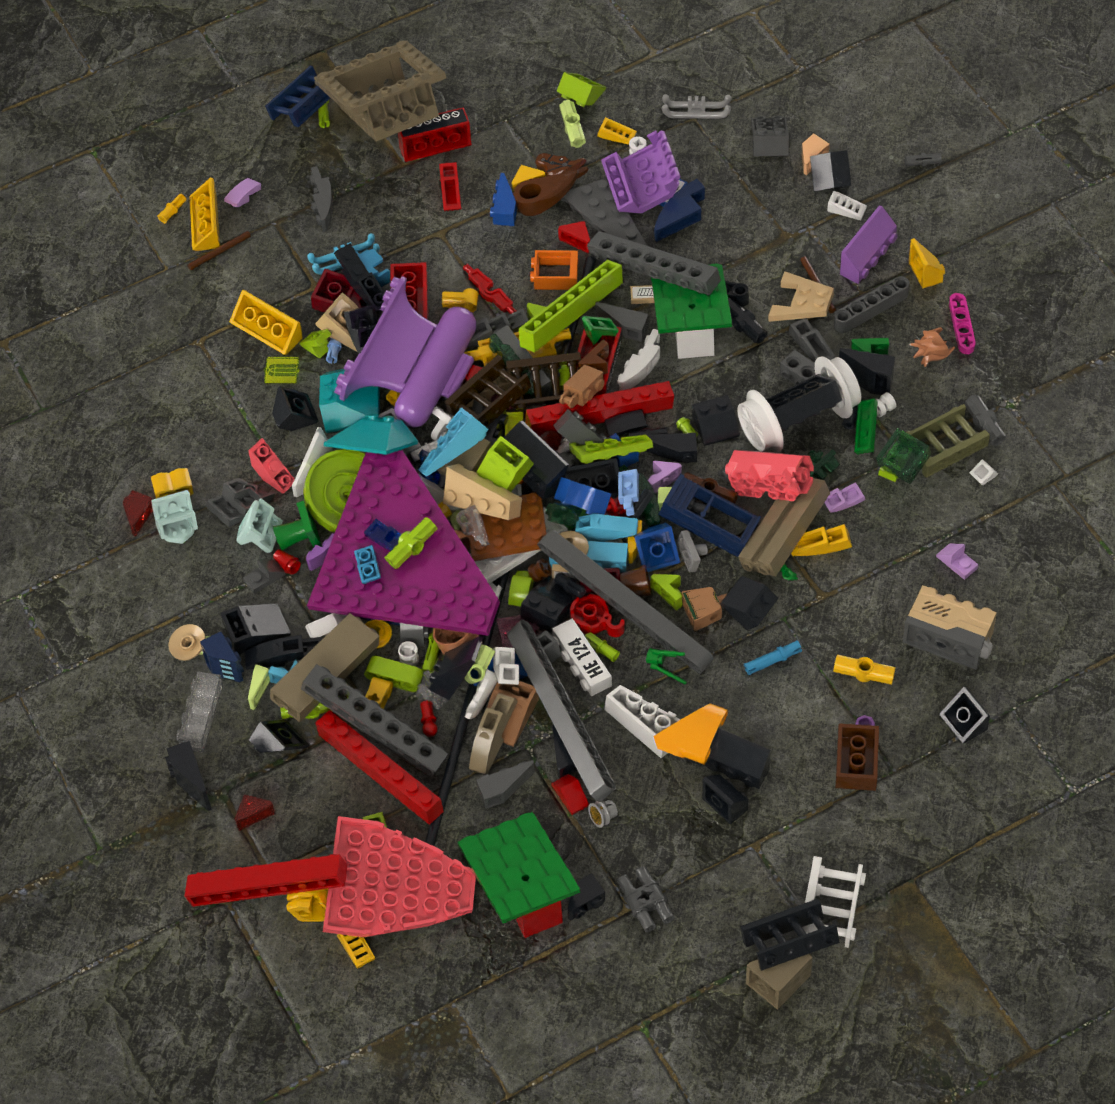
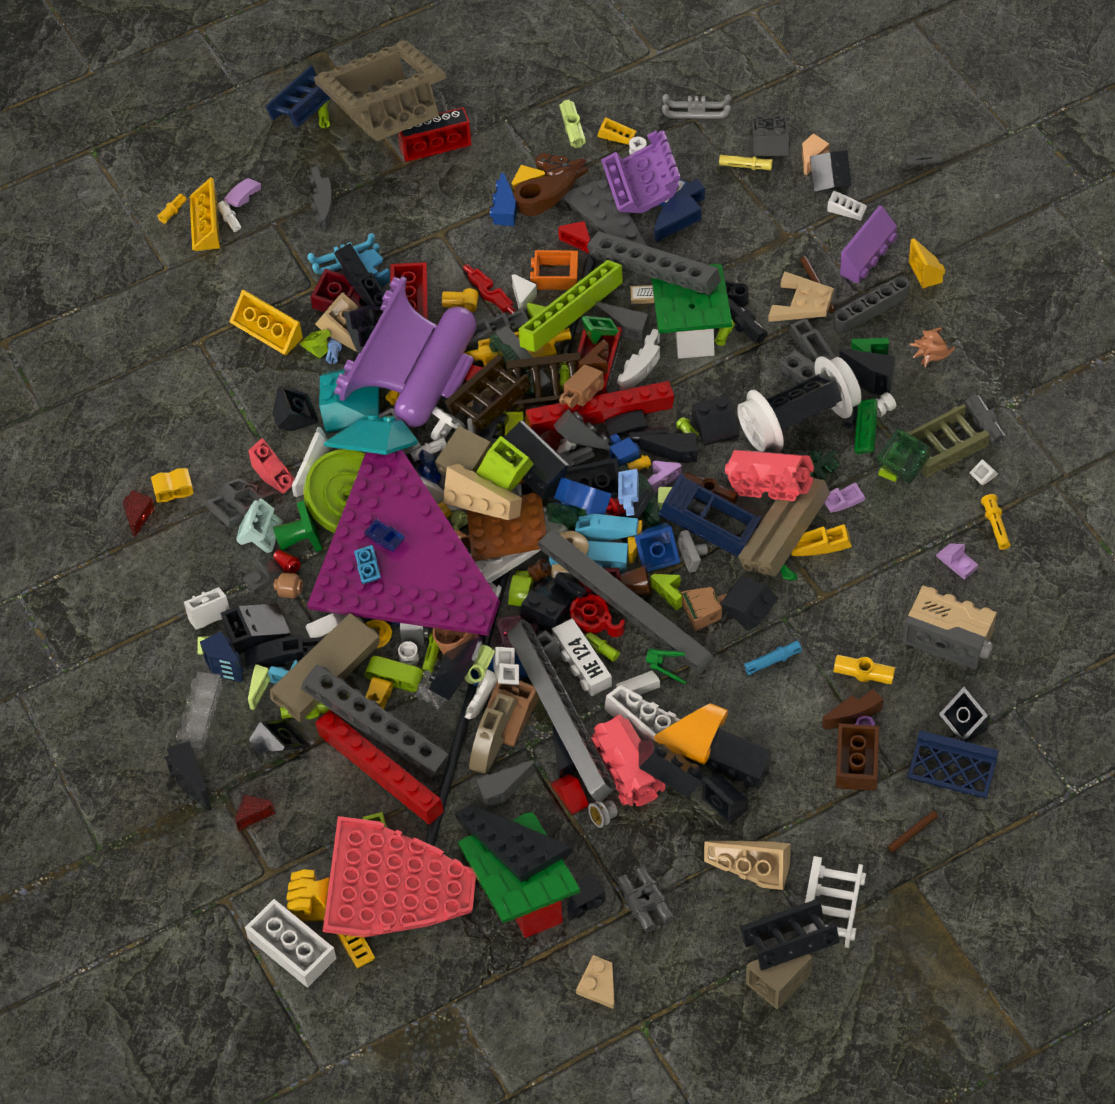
(175, 517): light aqua piece -> none
(182, 638): tan dish -> none
(206, 608): none -> white brick
(219, 250): reddish brown bar -> none
(229, 215): none -> white axle
(266, 880): red brick -> none
(281, 370): clear neon green piece -> none
(288, 585): none -> medium nougat head
(290, 943): none -> white brick
(317, 556): medium lavender slope -> none
(410, 543): lime piece -> none
(428, 719): red pin -> none
(450, 186): red slope -> none
(462, 435): medium azure wedge -> none
(472, 524): clear plate -> none
(513, 845): none -> black wing
(524, 291): none -> white slope
(580, 89): lime slope -> none
(598, 982): none -> tan wing
(610, 447): lime wing -> none
(619, 750): none -> coral brick
(639, 464): none -> yellow pin
(642, 683): none -> white slope
(669, 767): none -> black slope
(722, 335): none -> lime pin
(746, 162): none -> light yellow pin
(752, 860): none -> tan wedge
(852, 708): none -> reddish brown slope
(912, 831): none -> reddish brown bar
(961, 750): none -> dark blue fence
(962, 323): dark pink beam -> none
(994, 515): none -> yellow pin

